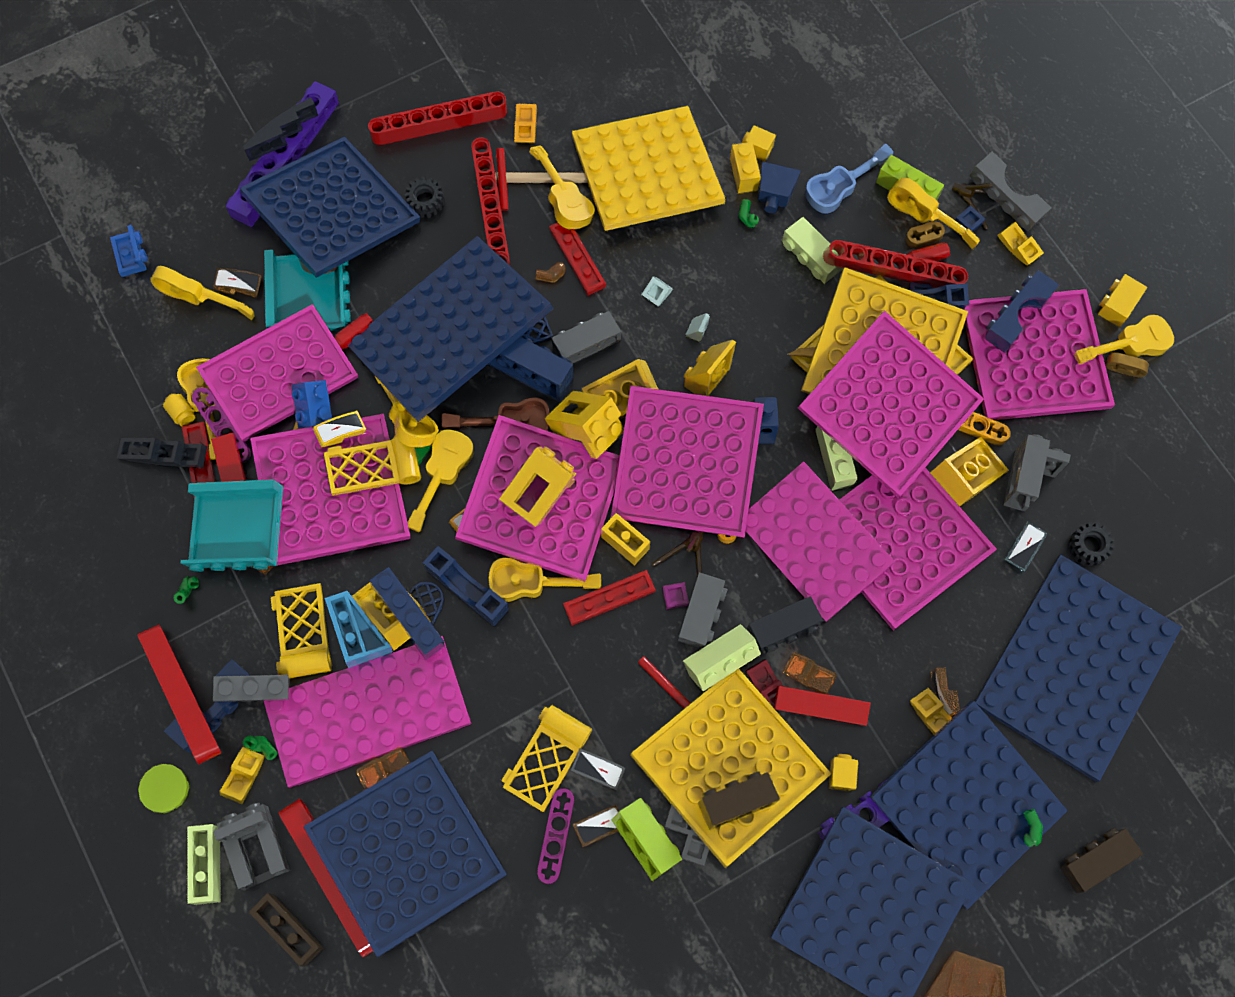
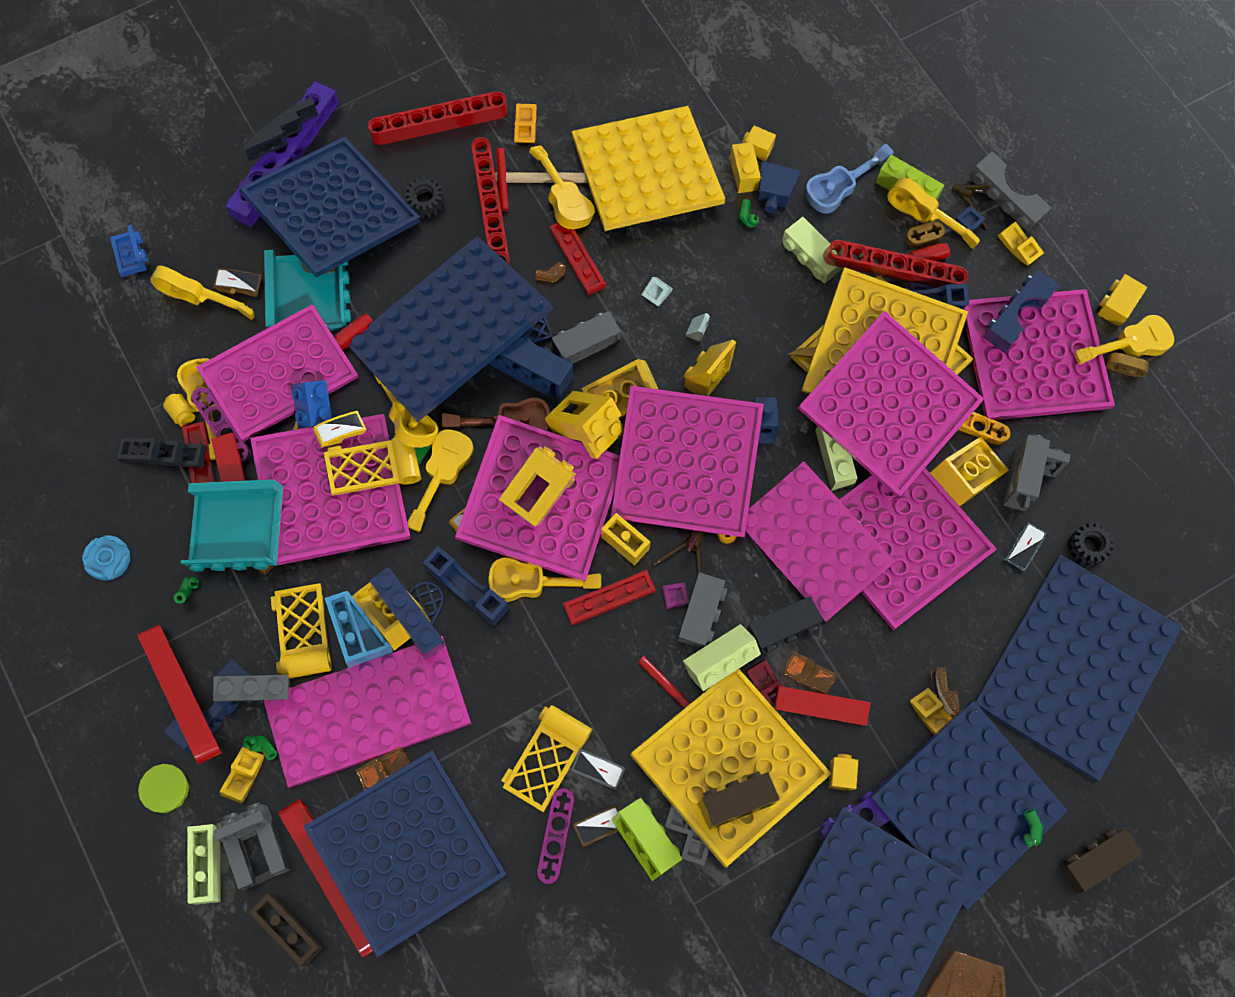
(106, 558): none -> dark azure tile

